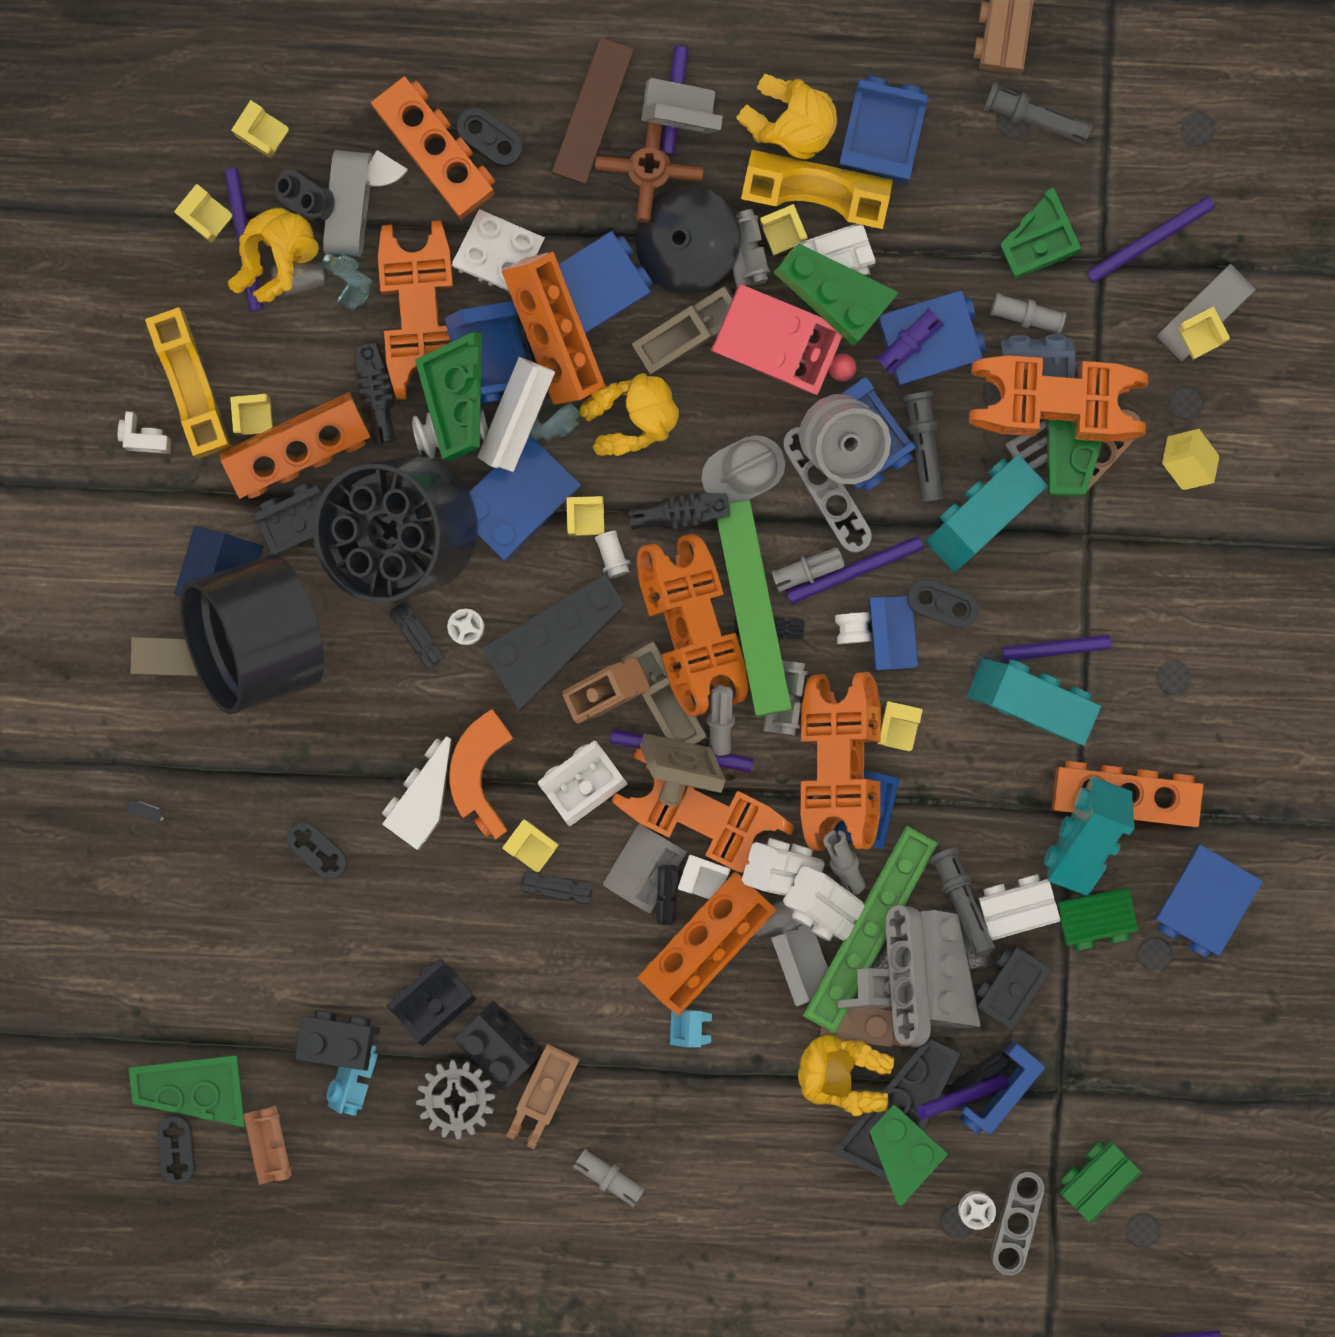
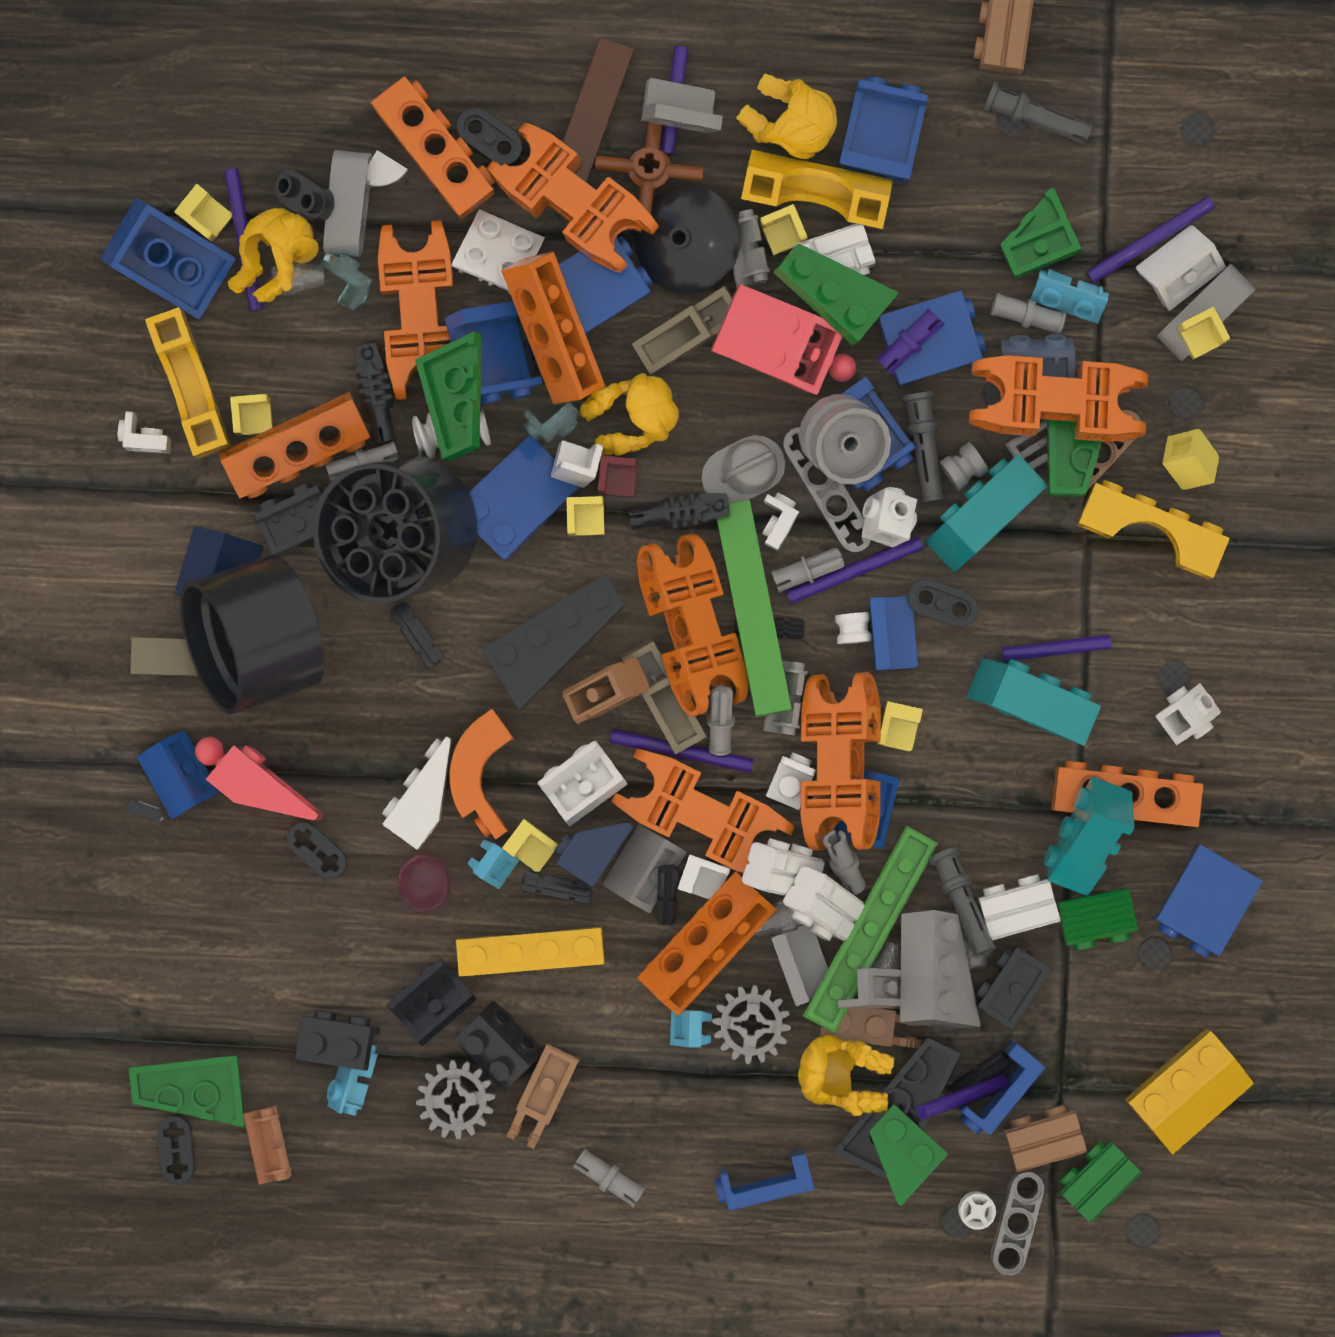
(167, 258): none -> blue slope
(177, 774): none -> blue panel
(249, 782): none -> coral slope
(260, 130): light yellow panel -> none
(361, 457): none -> light grey pin
(424, 882): none -> clear pink hair
(460, 625): white wheel -> none
(495, 864): none -> medium azure tile
(516, 414): white panel -> none
(530, 951): none -> yellow arch
(576, 463): none -> white panel
(591, 850): none -> dark blue slope
(593, 214): none -> orange piece
(612, 555): white pin -> none
(617, 476): none -> dark red panel
(681, 765): dark tan tile -> none
(749, 1040): none -> light grey gear
(766, 1189): none -> blue panel
(779, 527): none -> white bracket
(787, 780): none -> white bracket
(889, 517): none -> white brick
(903, 976): light grey beam -> none
(962, 467): none -> light grey wheel
(1044, 1138): none -> medium nougat brick
(1081, 301): none -> medium azure hinge
(1181, 266): none -> white panel
(1188, 713): none -> white brick
(1189, 1091): none -> yellow slope
(1195, 546): none -> yellow arch

